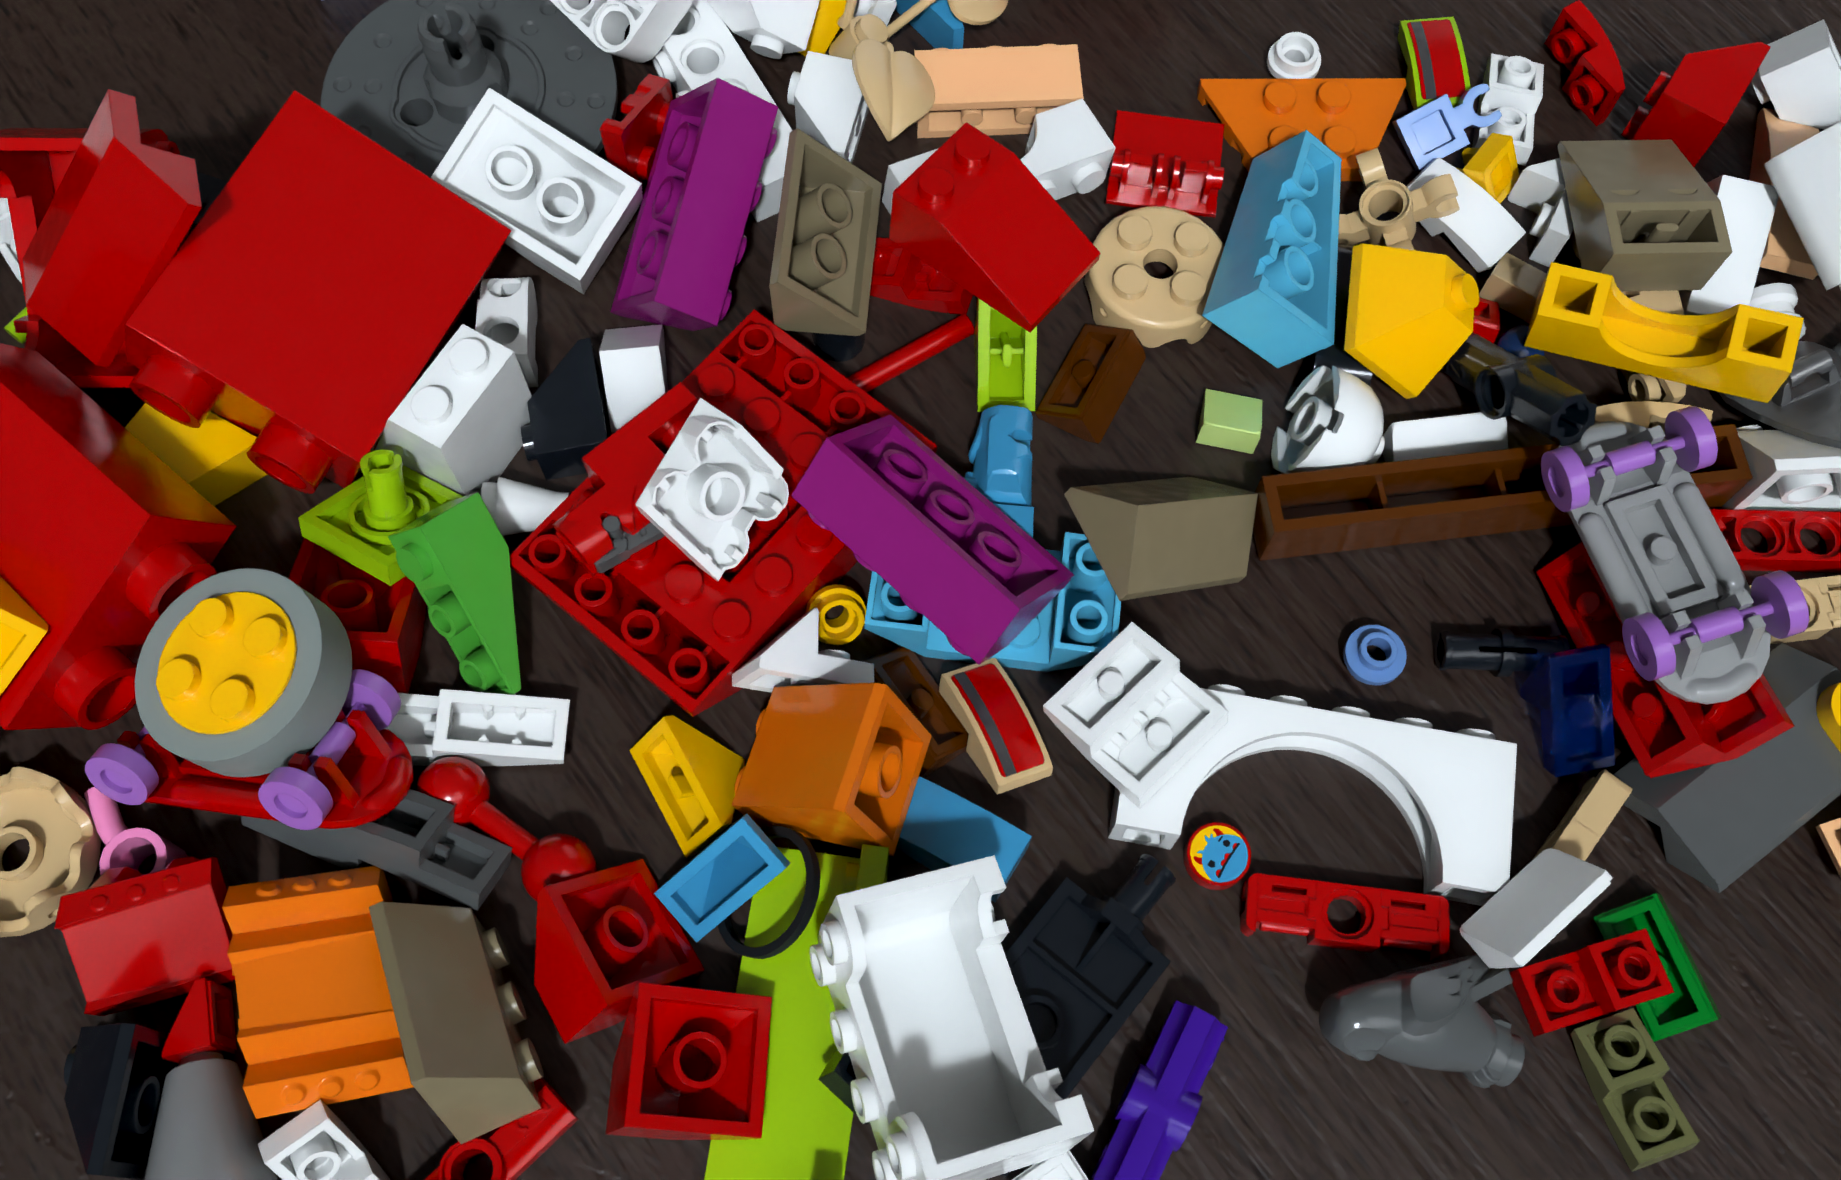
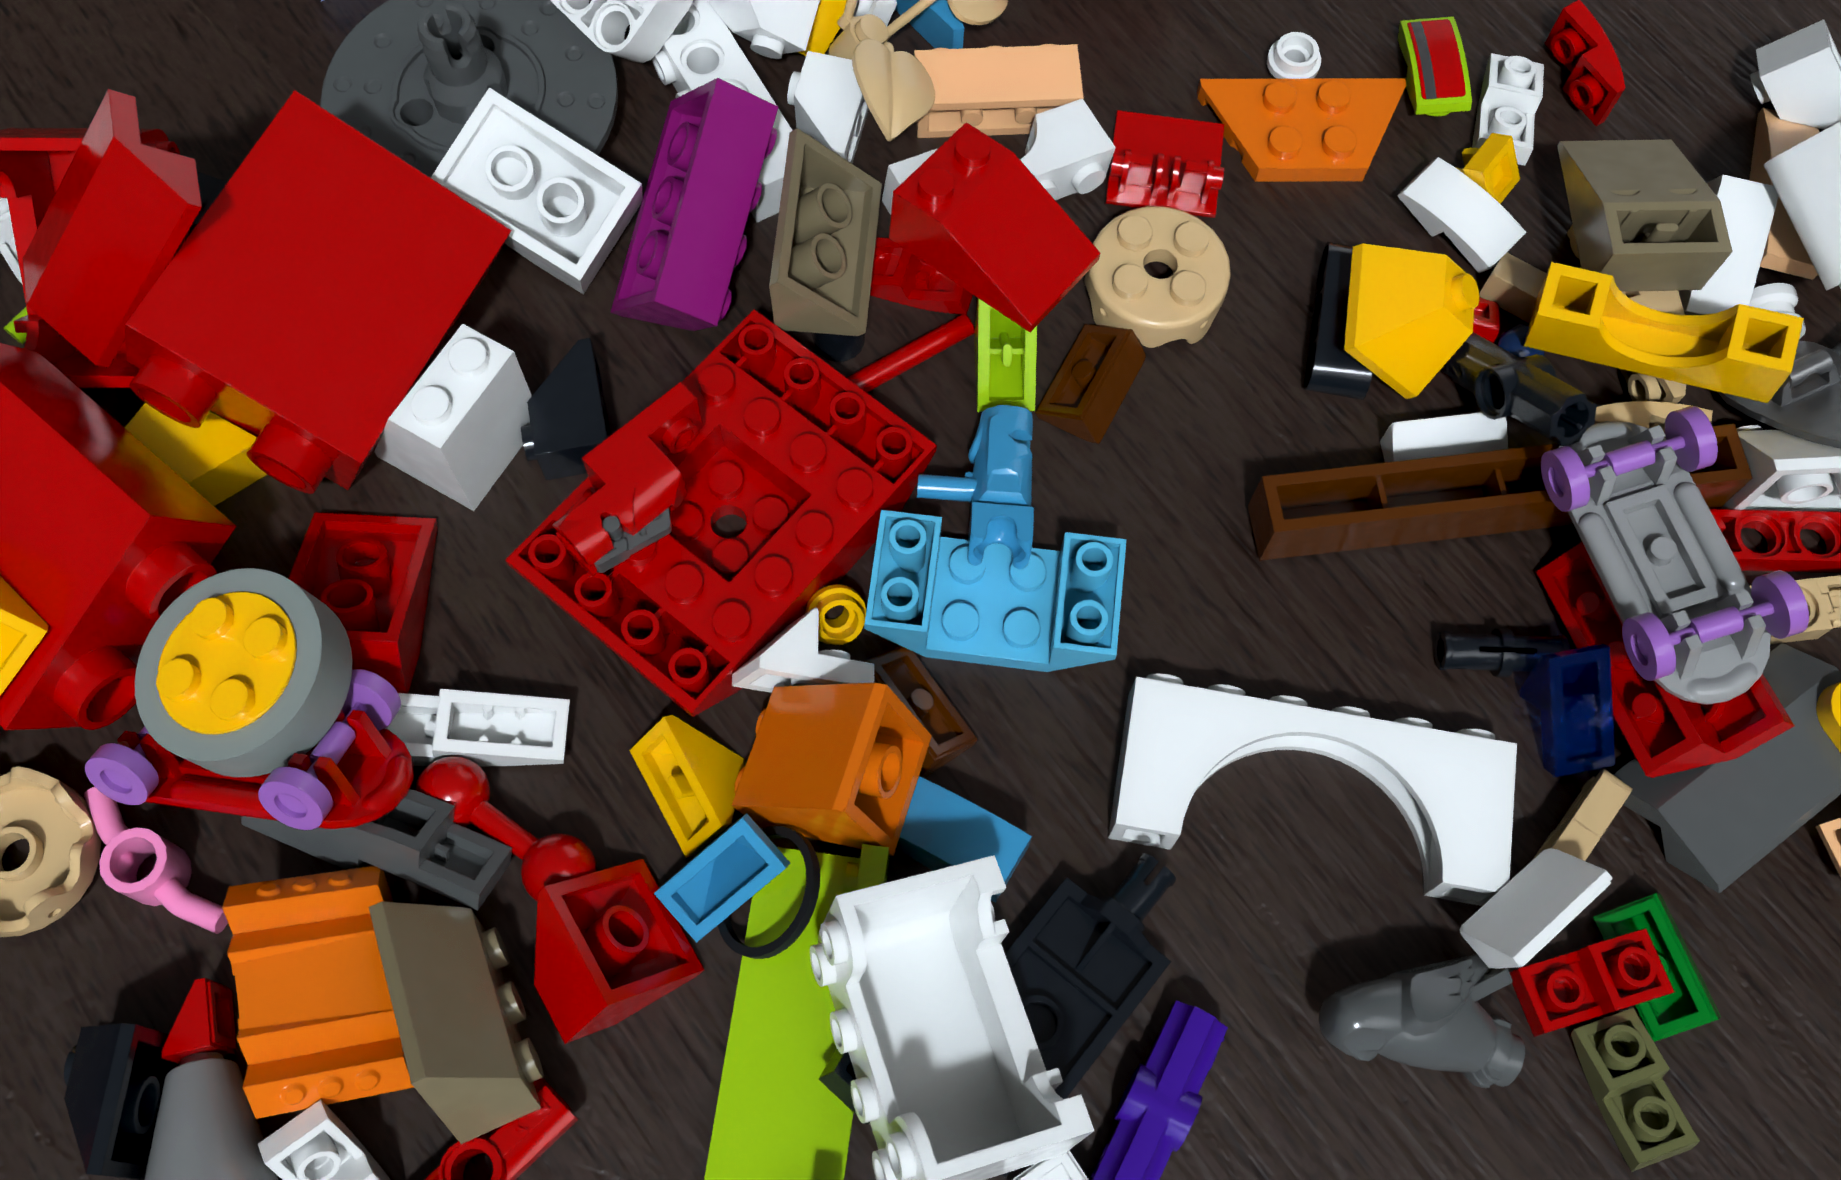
(147, 934): red slope -> none
(366, 512): lime plate -> none
(467, 584): bright green slope -> none
(510, 317): white leg -> none
(518, 505): white cone -> none
(632, 370): white slope -> none
(635, 139): red wing -> none
(690, 1065): red slope -> none
(713, 490): white slope -> none
(930, 536): magenta slope -> none
(999, 725): slope -> none
(1135, 714): white slope -> none
(1166, 533): dark tan slope -> none
(1217, 856): tile -> none
(1230, 421): yellowish green slope -> none
(1282, 254): medium azure wedge -> none
(1332, 426): white cylinder -> none
(1364, 667): medium blue plate -> none
(1382, 195): tan pin -> none
(1386, 915): red piece -> none
(1439, 127): plate -> none
(1544, 192): white slope -> none
(1696, 98): red slope -> none

